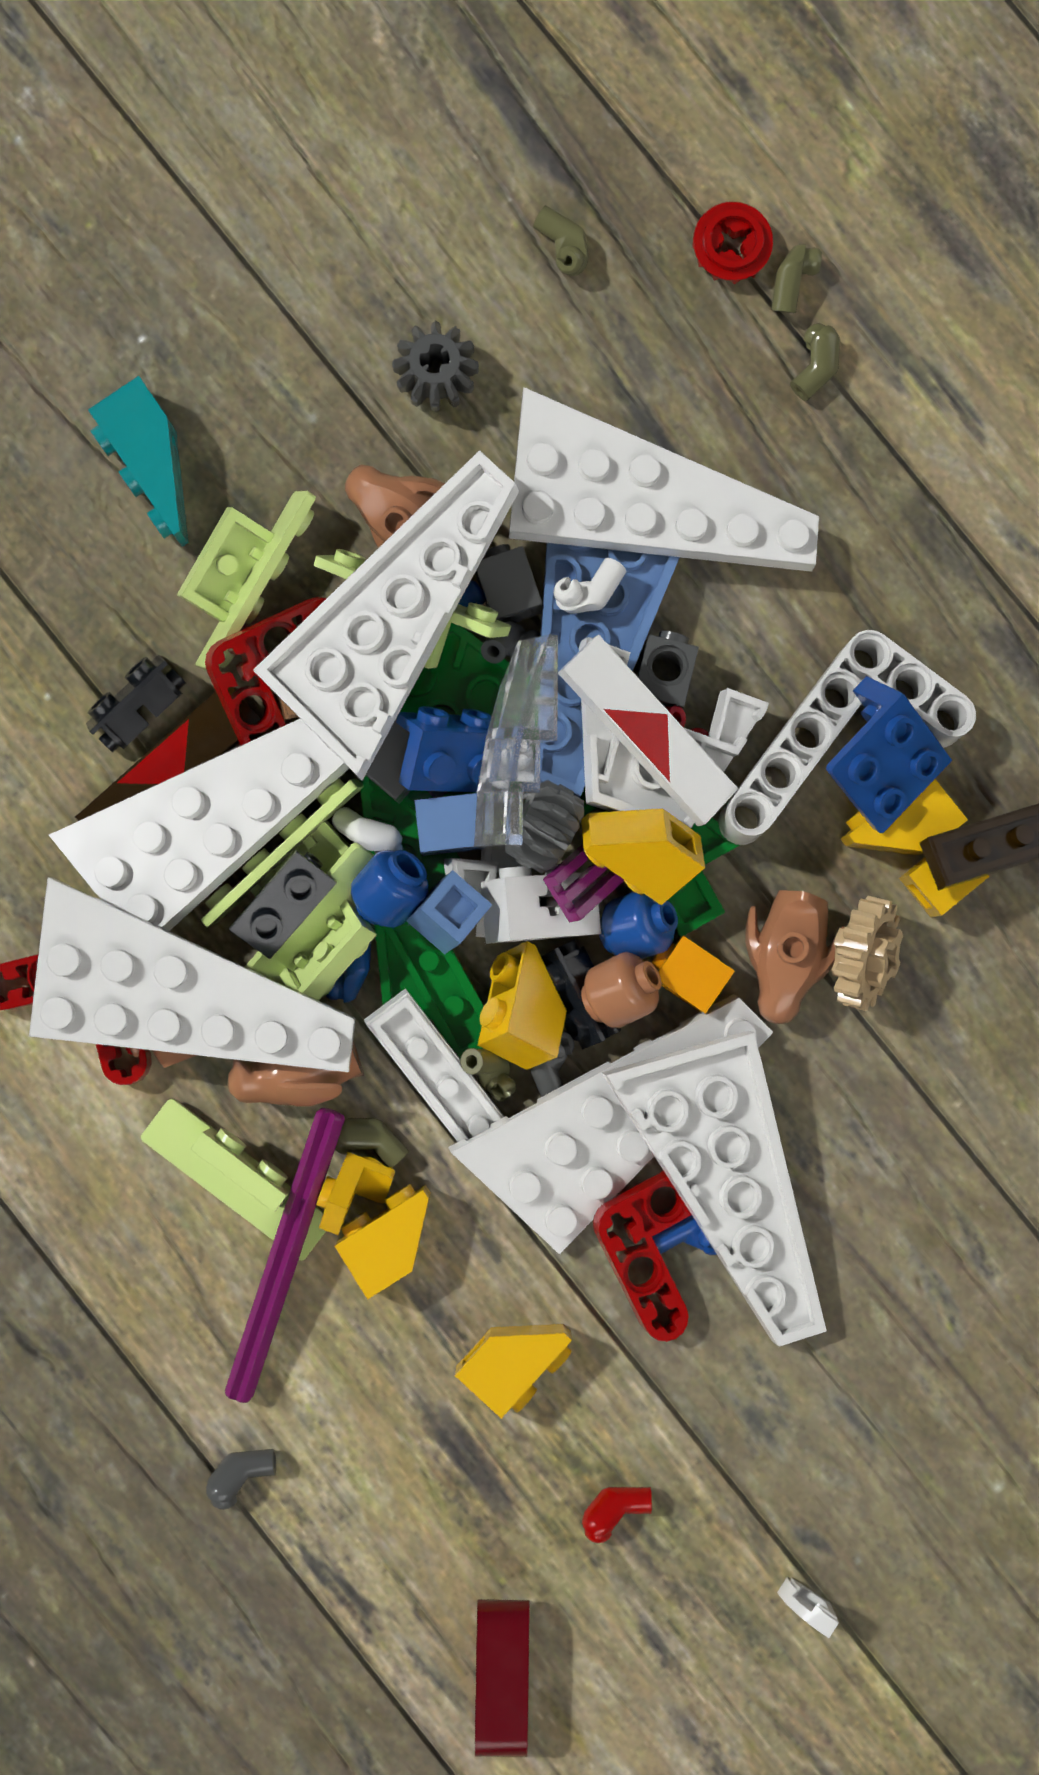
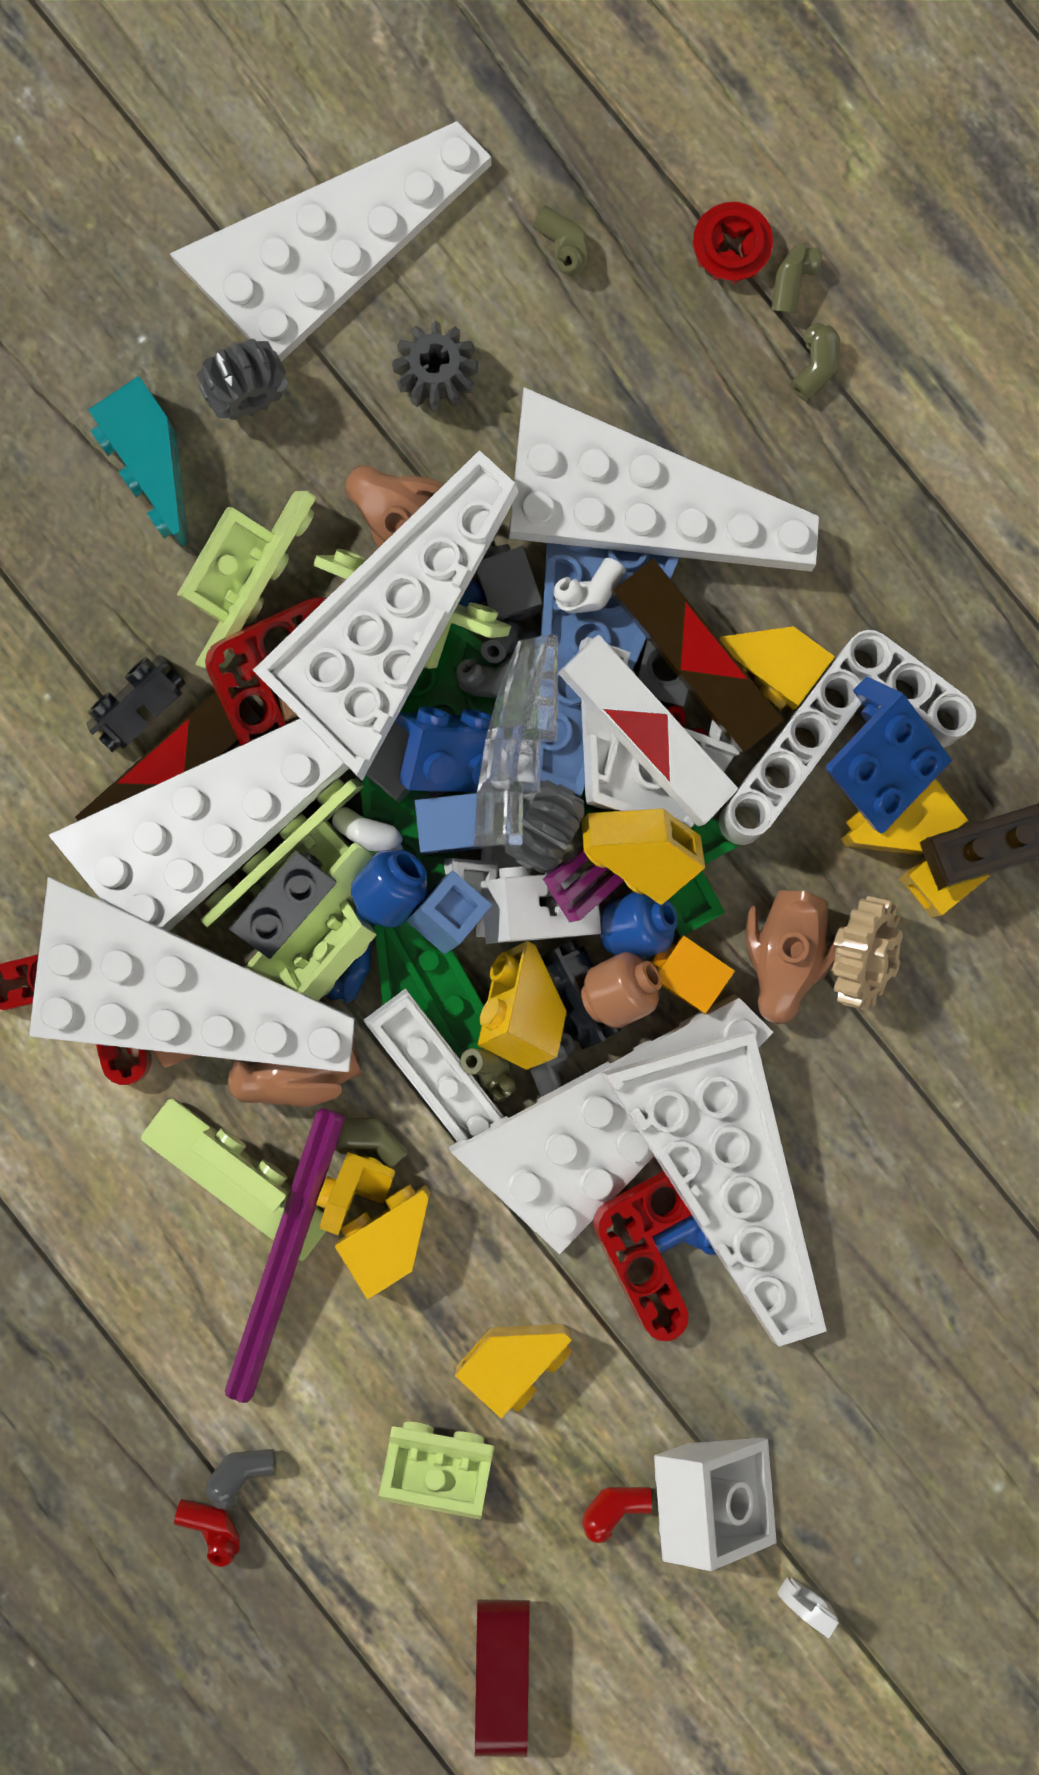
(216, 1529): none -> red arm
(242, 379): none -> dark grey gear
(312, 252): none -> white wing
(436, 1470): none -> yellowish green bracket
(481, 679): none -> dark grey arm
(697, 656): none -> dark brown tile
(714, 1502): none -> white slope
(780, 663): none -> yellow slope

